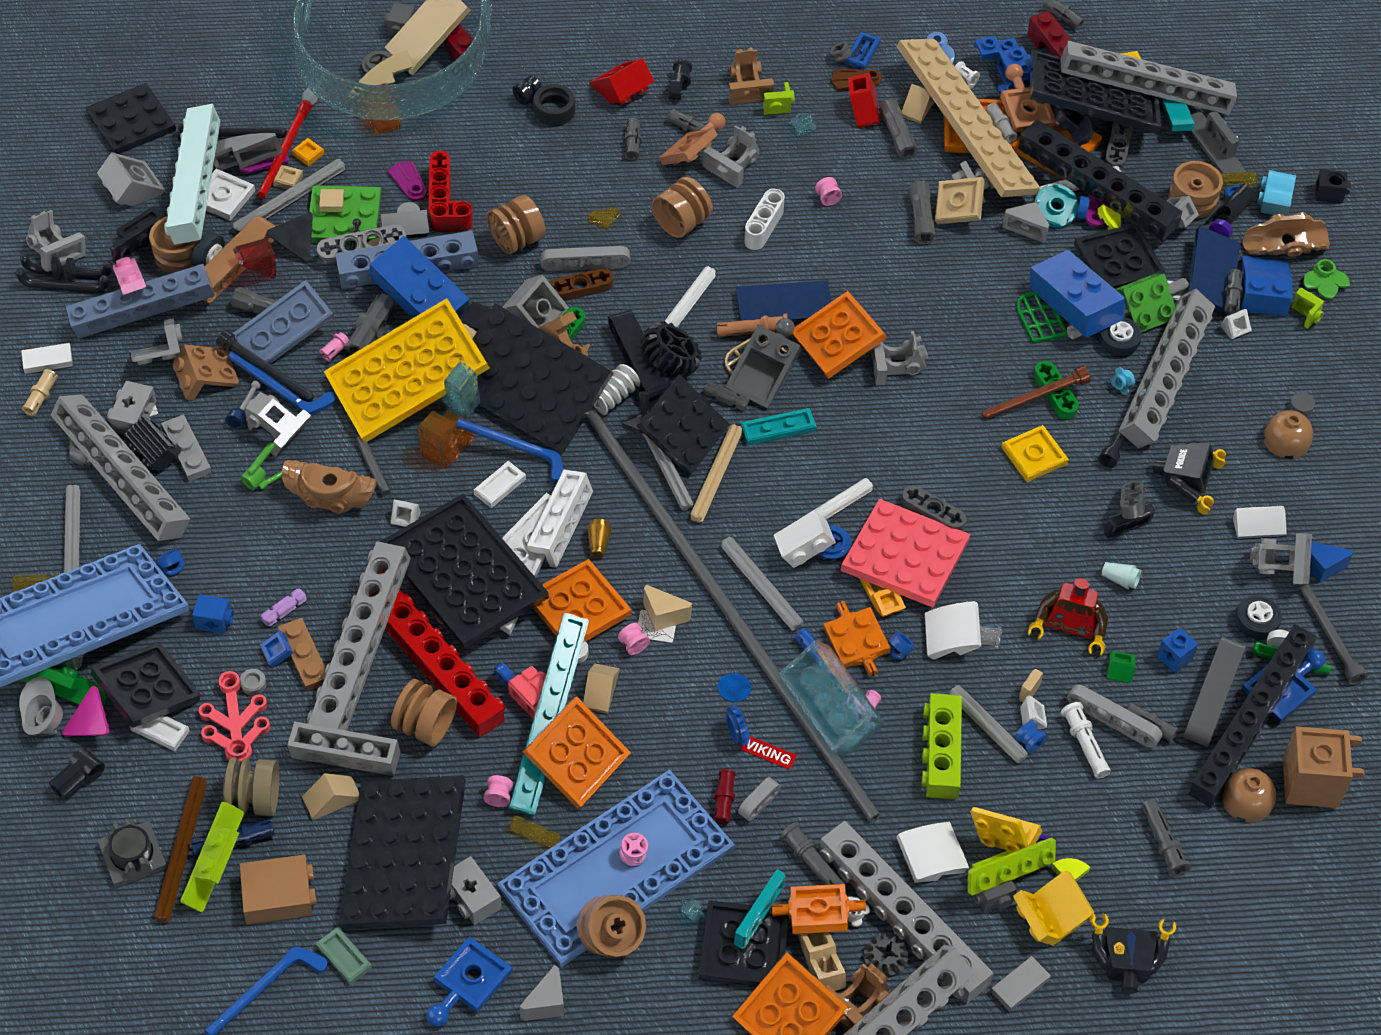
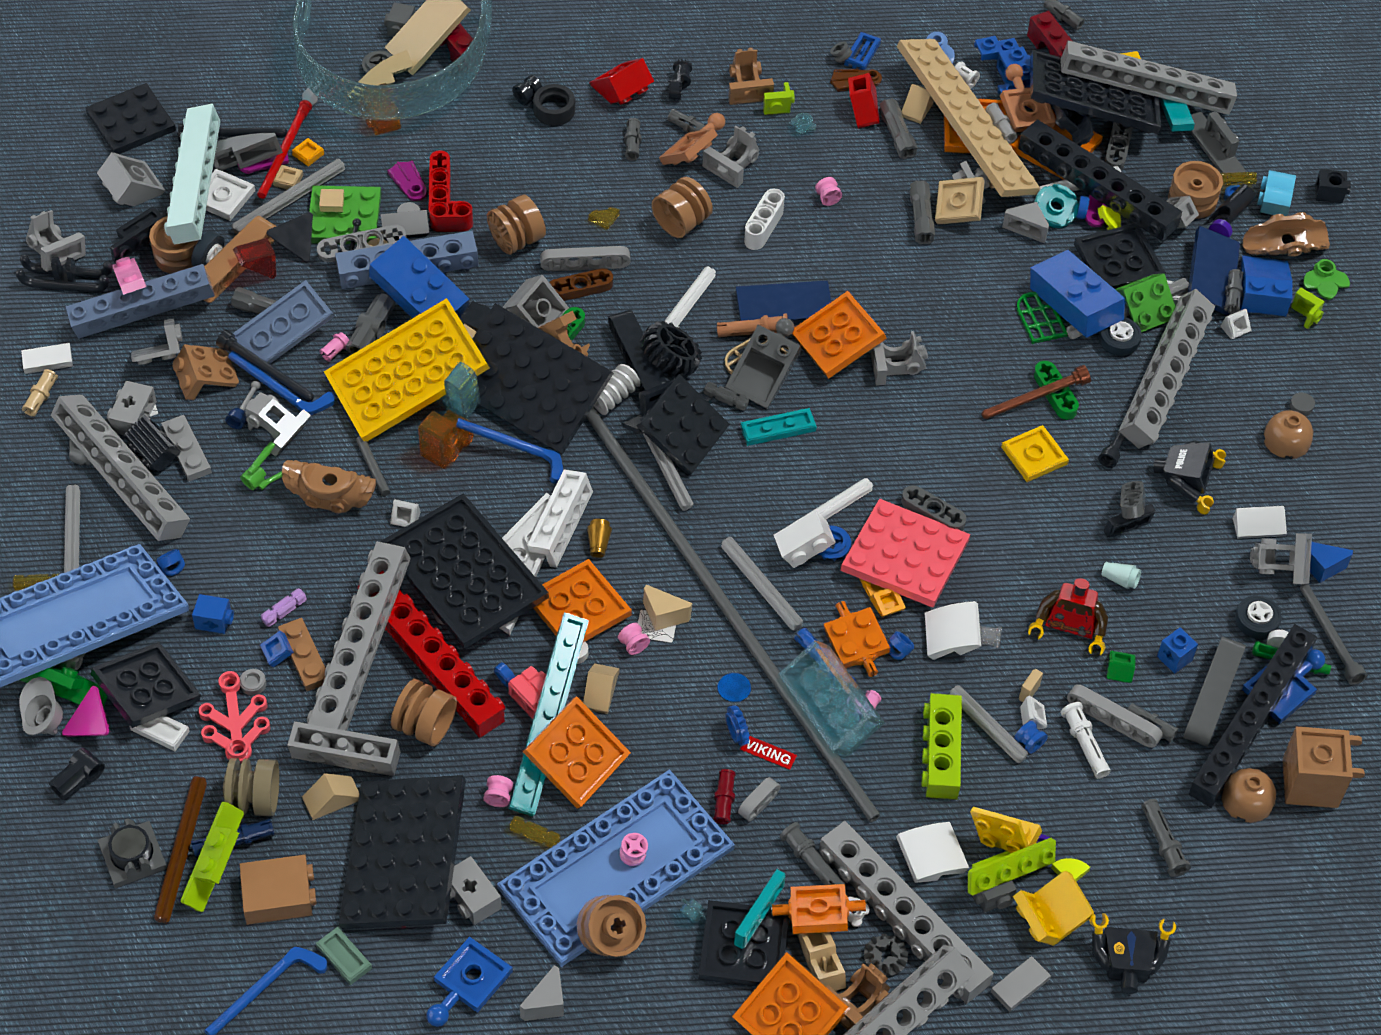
(499, 484): white tile -> none
(716, 473): tan axle -> none
(1123, 380): medium azure plate -> none

